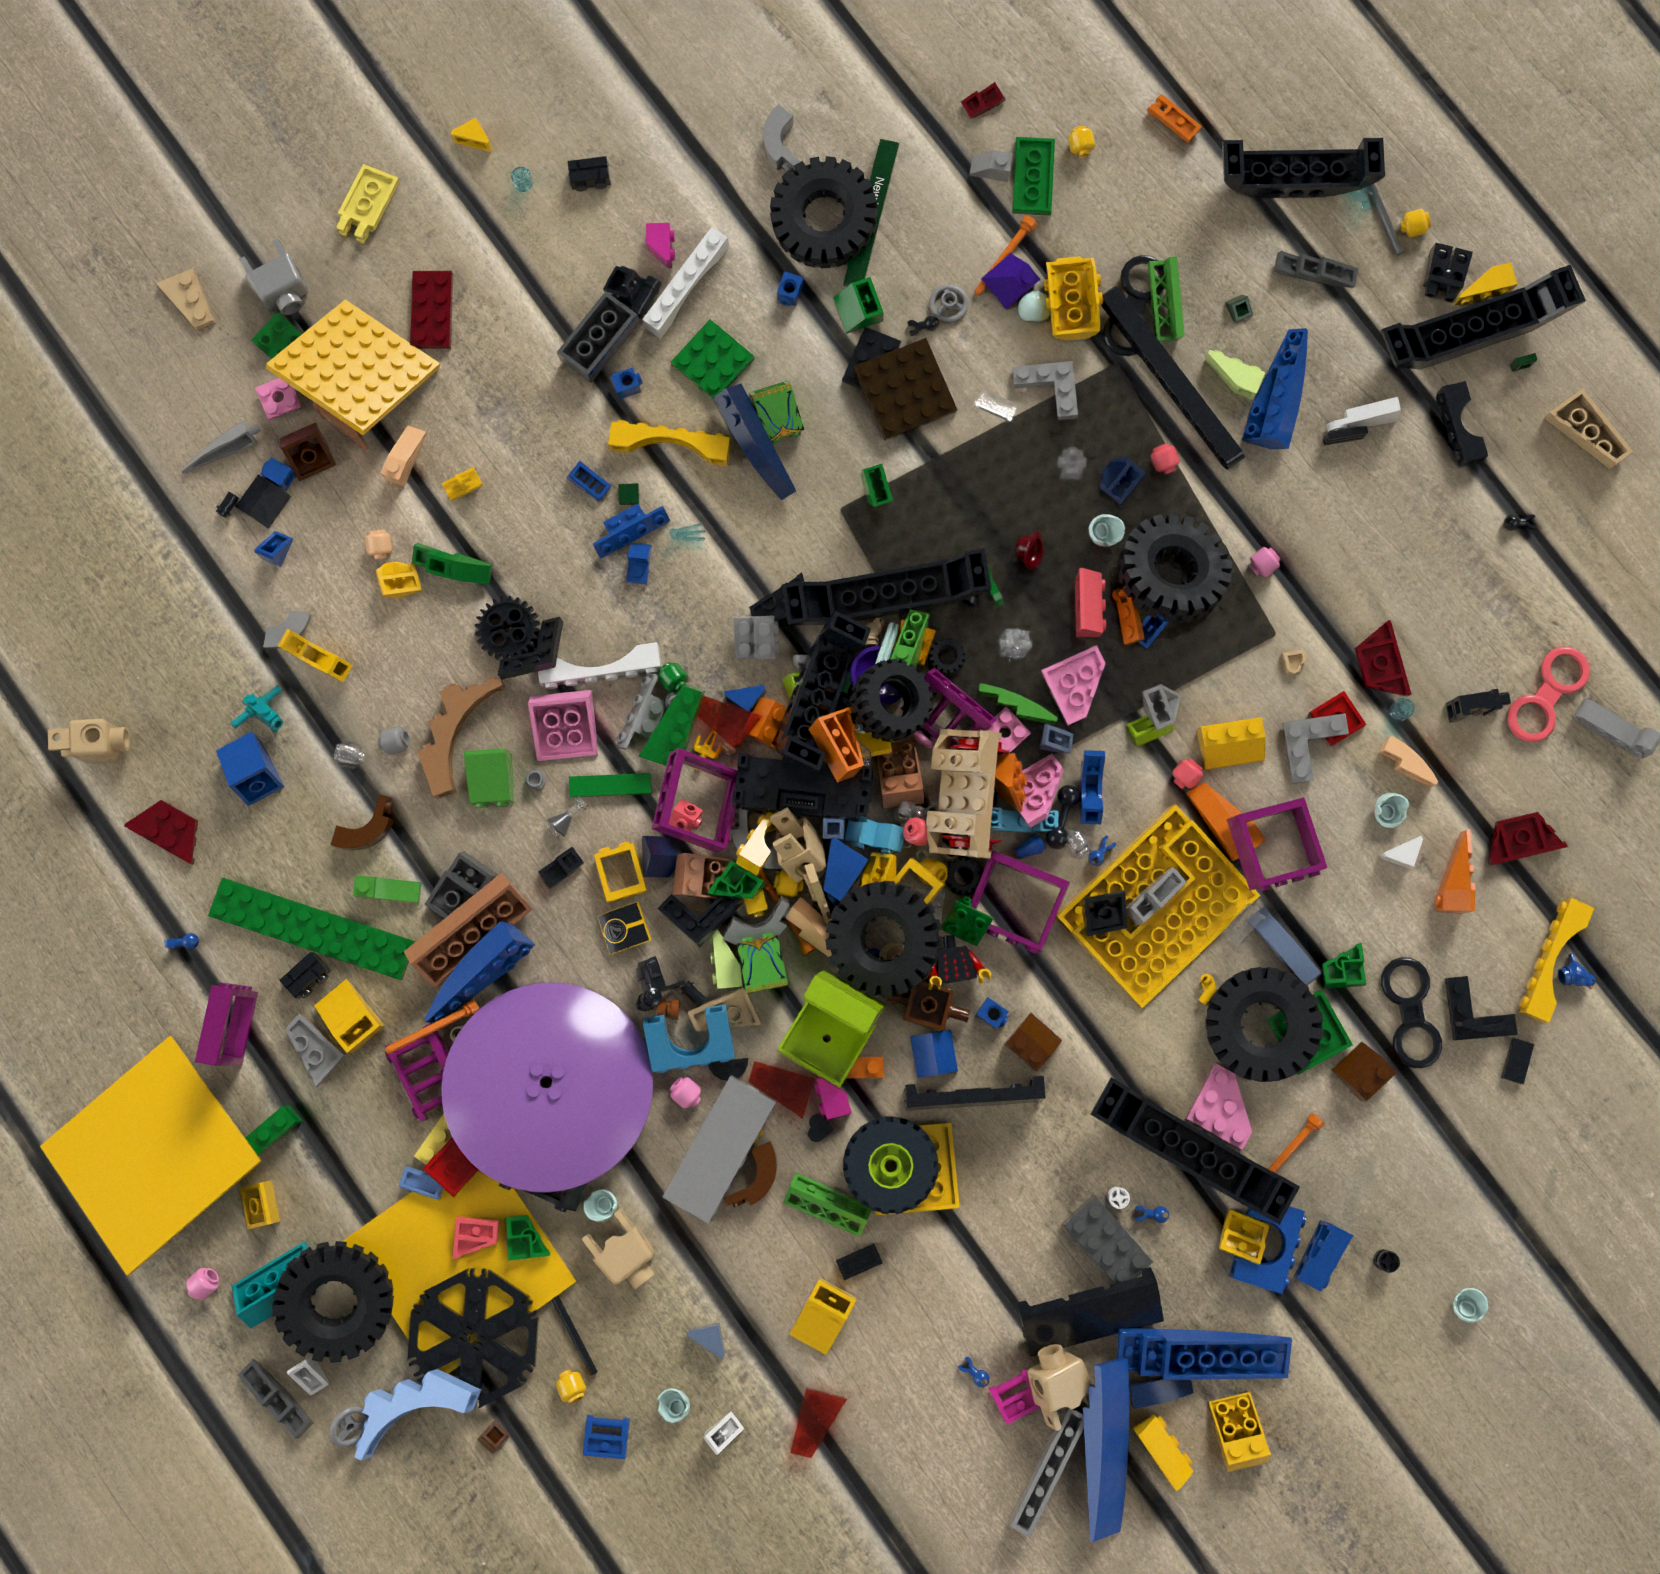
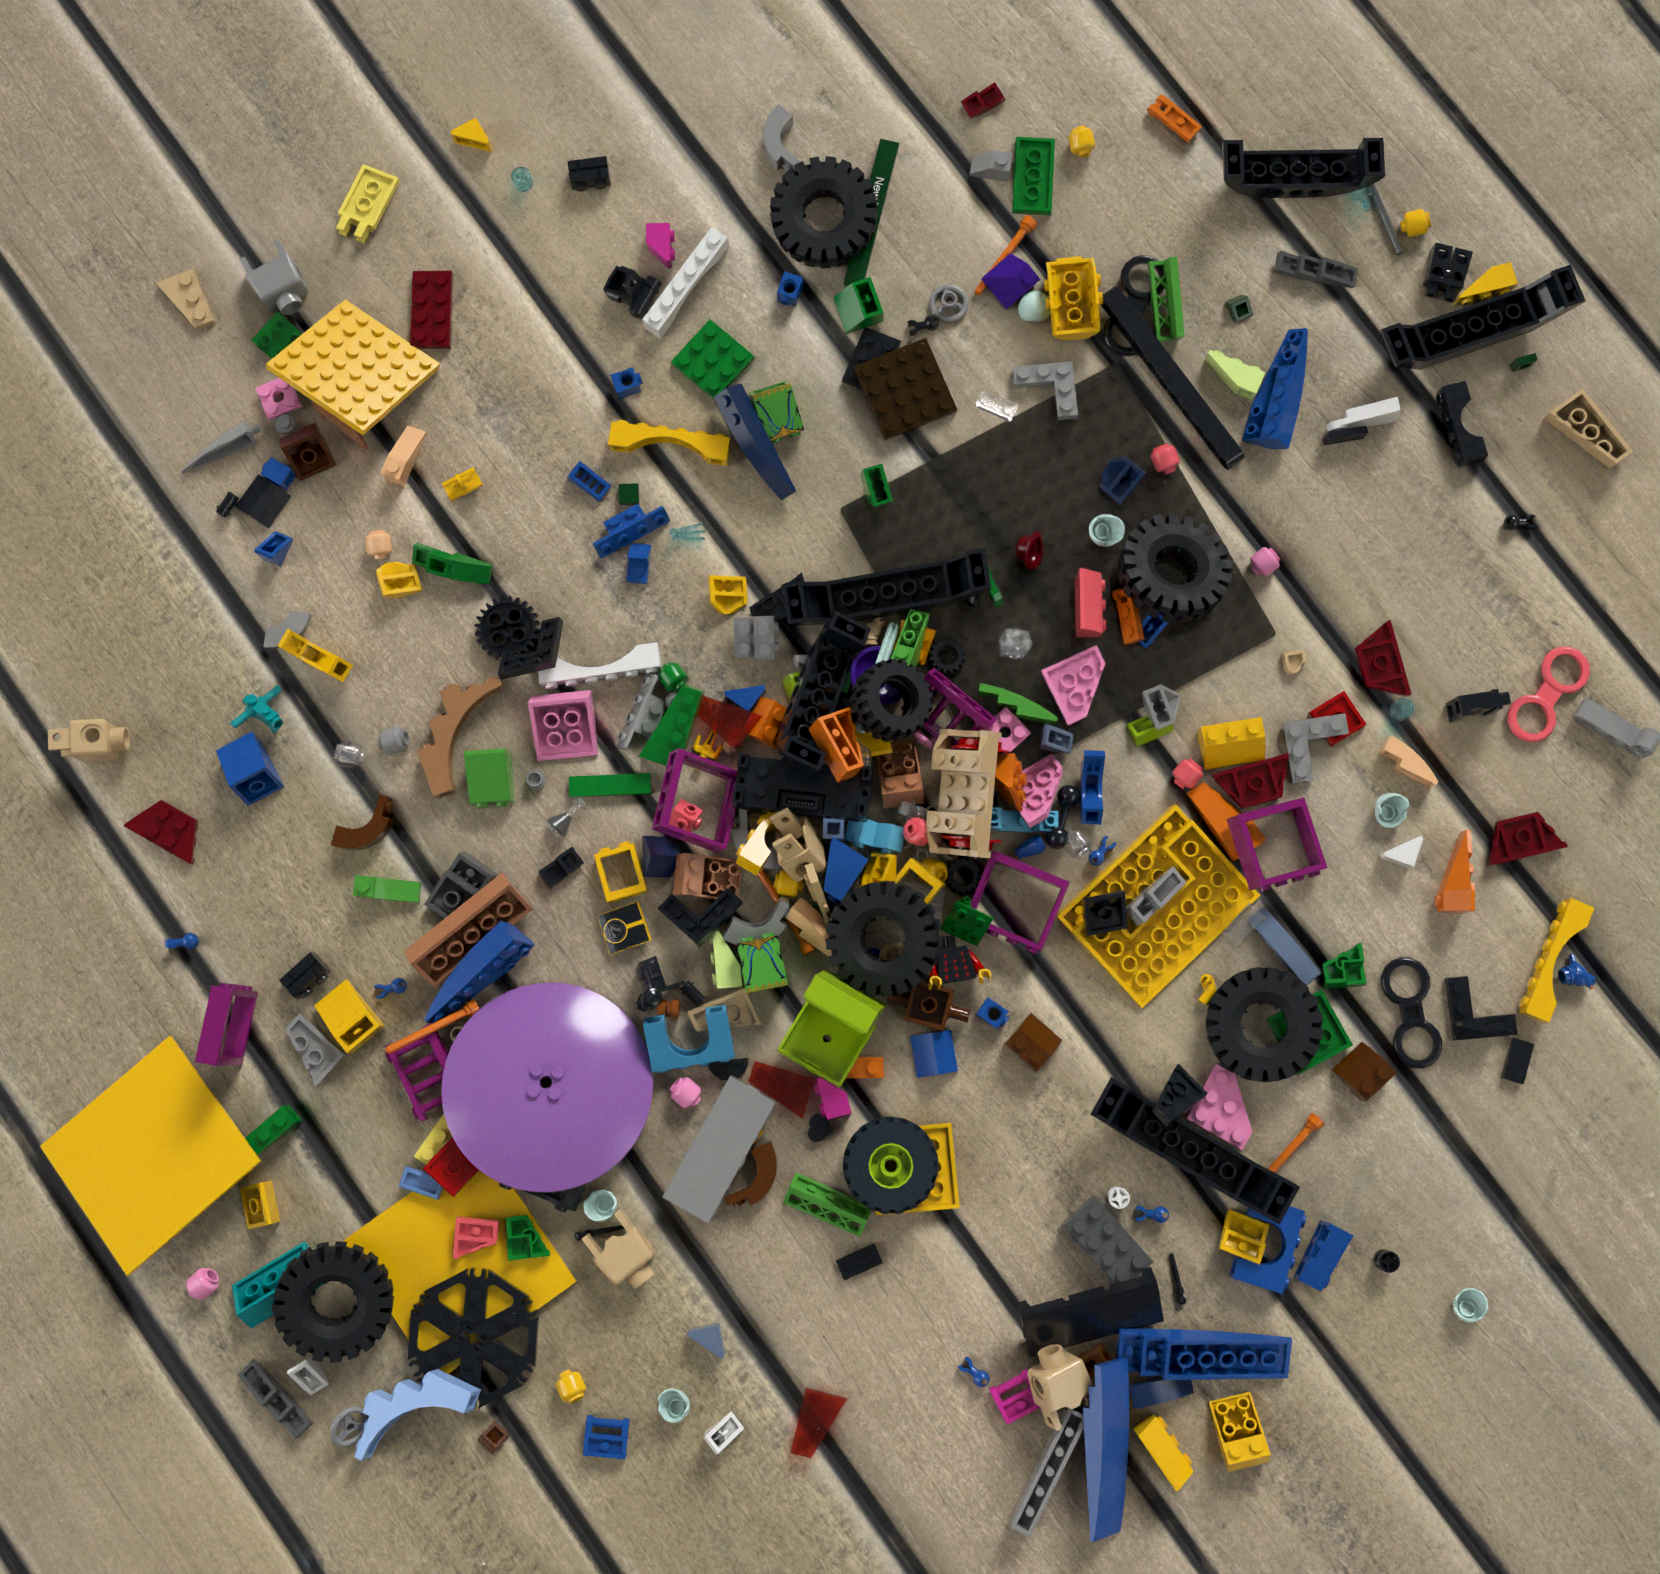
(285, 424): none -> light grey plate
(311, 928): green plate -> none
(396, 987): none -> blue arm
(574, 1335): black bar -> none
(579, 1235): none -> black piece
(598, 337): dark grey brick -> none
(727, 593): none -> yellow slope
(737, 883): green slope -> none
(756, 906): yellow brick -> none
(823, 1316): yellow slope -> none
(975, 1097): black piece -> none
(1071, 463): clear brick -> none
(1093, 1357): none -> reddish brown brick
(1178, 1096): none -> black wing
(1179, 1289): none -> black piece
(1254, 782): none -> dark red wing

